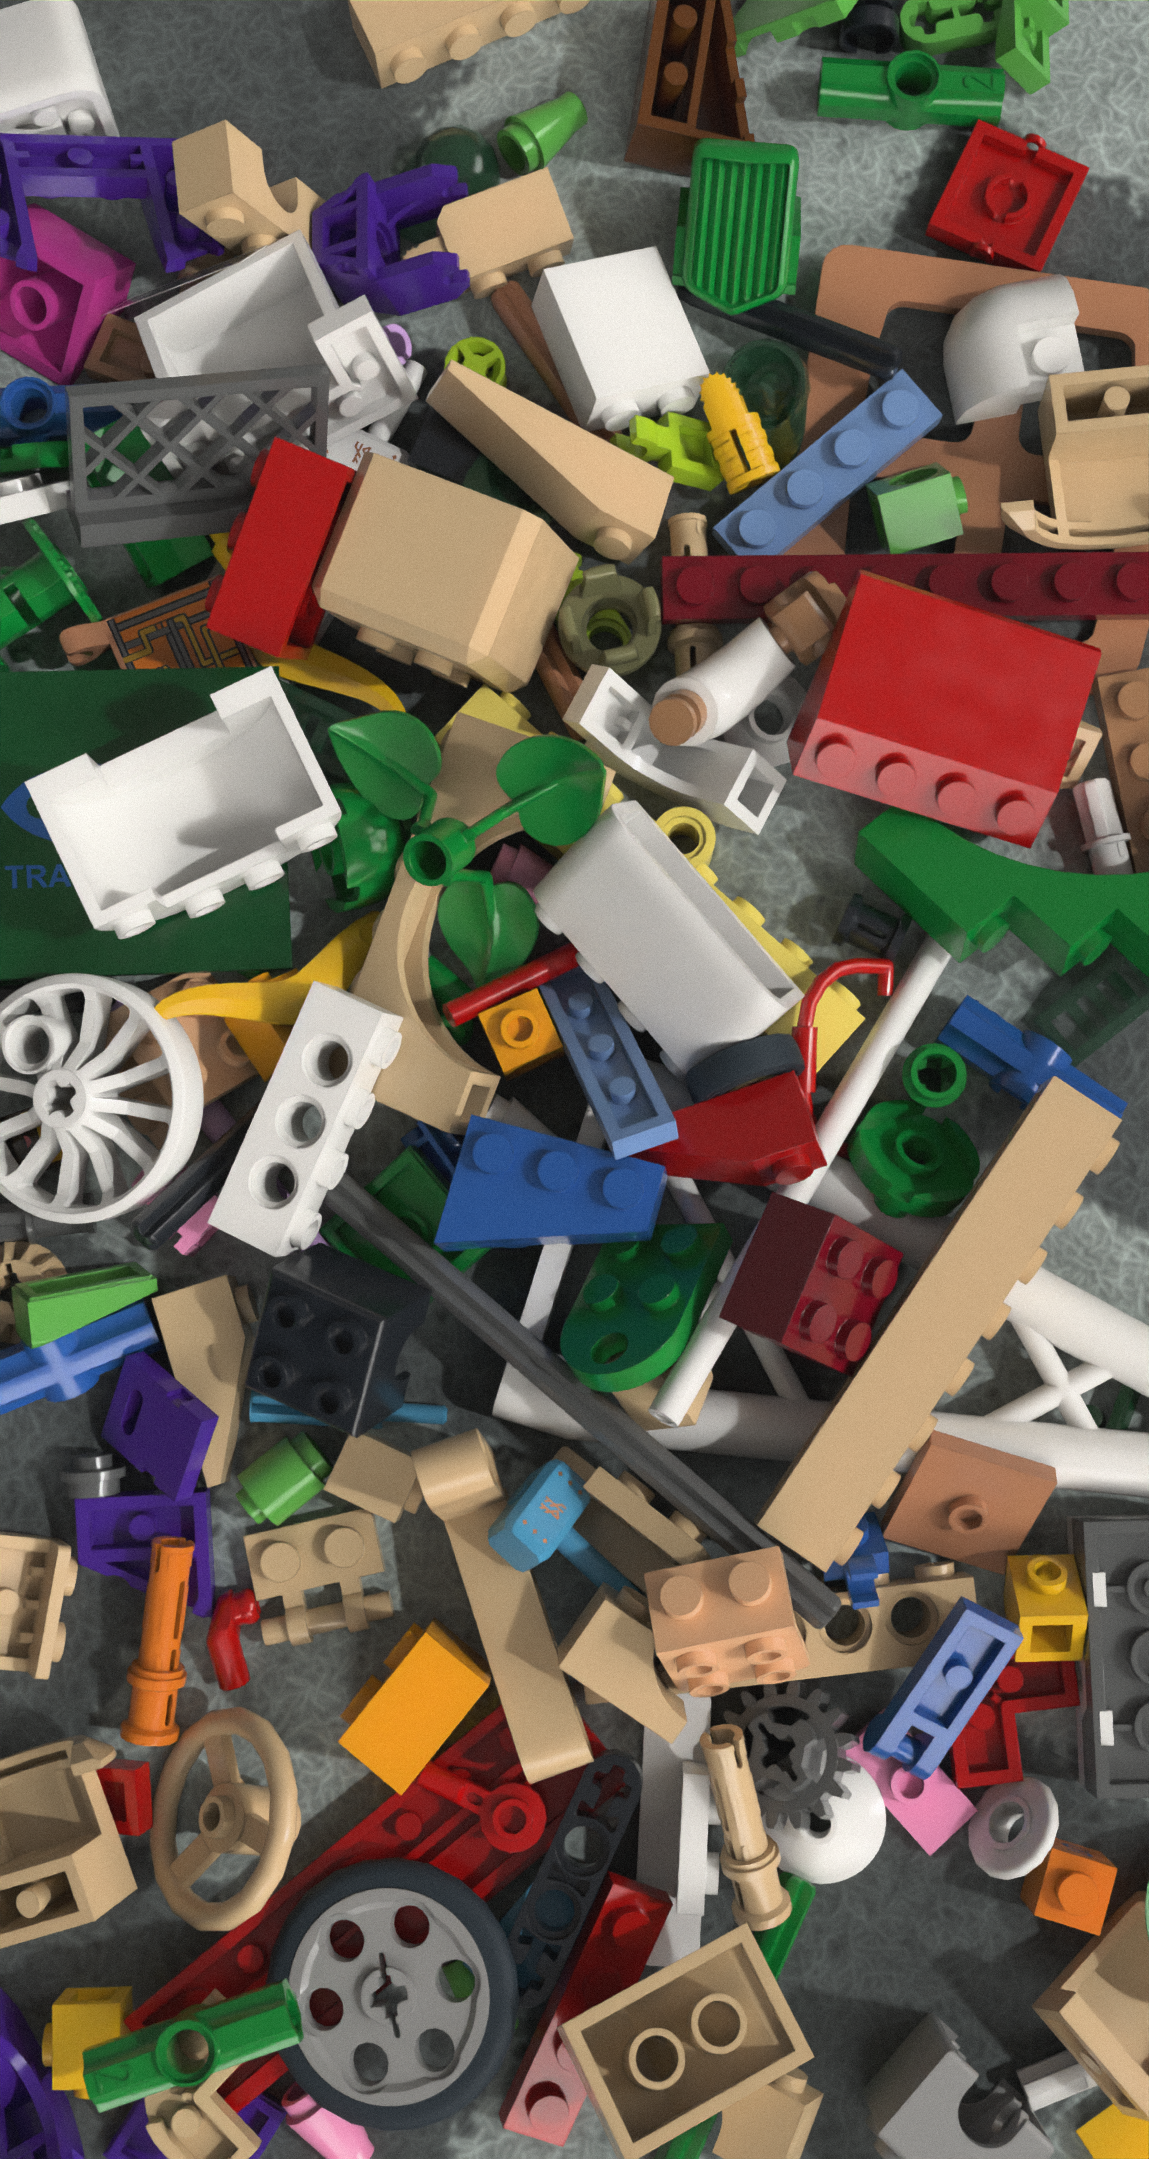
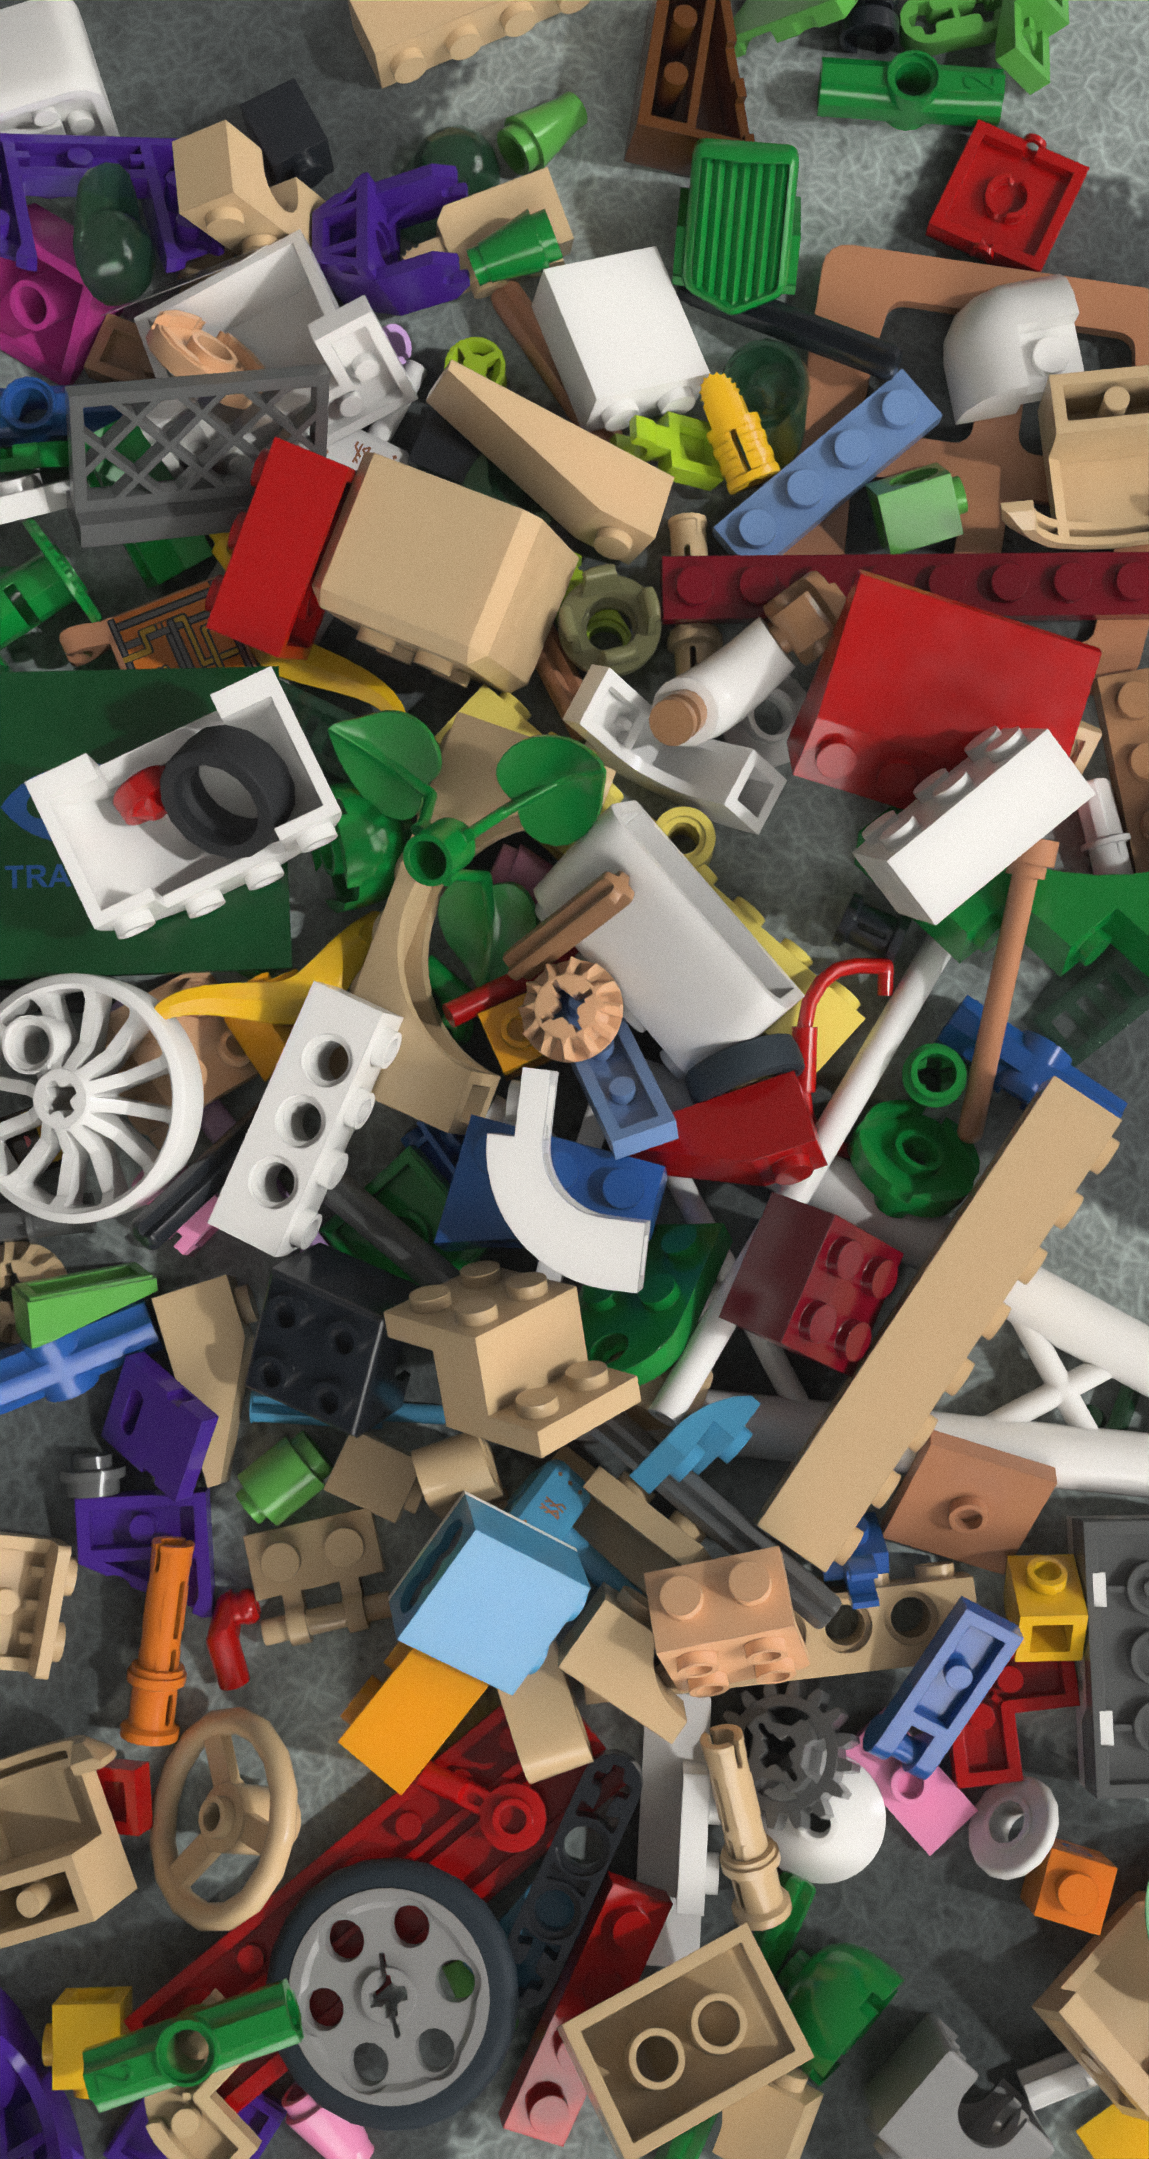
(108, 237): none -> clear green cap
(140, 797): none -> red tile
(188, 350): none -> light nougat tile
(253, 765): none -> black tyre
(288, 135): none -> black brick
(488, 1594): none -> piece
(512, 1358): none -> tan bracket
(515, 249): none -> green cone
(542, 1215): none -> white arch
(569, 925): none -> medium nougat axle
(598, 1015): none -> light nougat gear
(698, 1440): none -> dark azure slope
(836, 2000): none -> green cylinder
(971, 821): none -> white piece
(1025, 875): none -> nougat piece

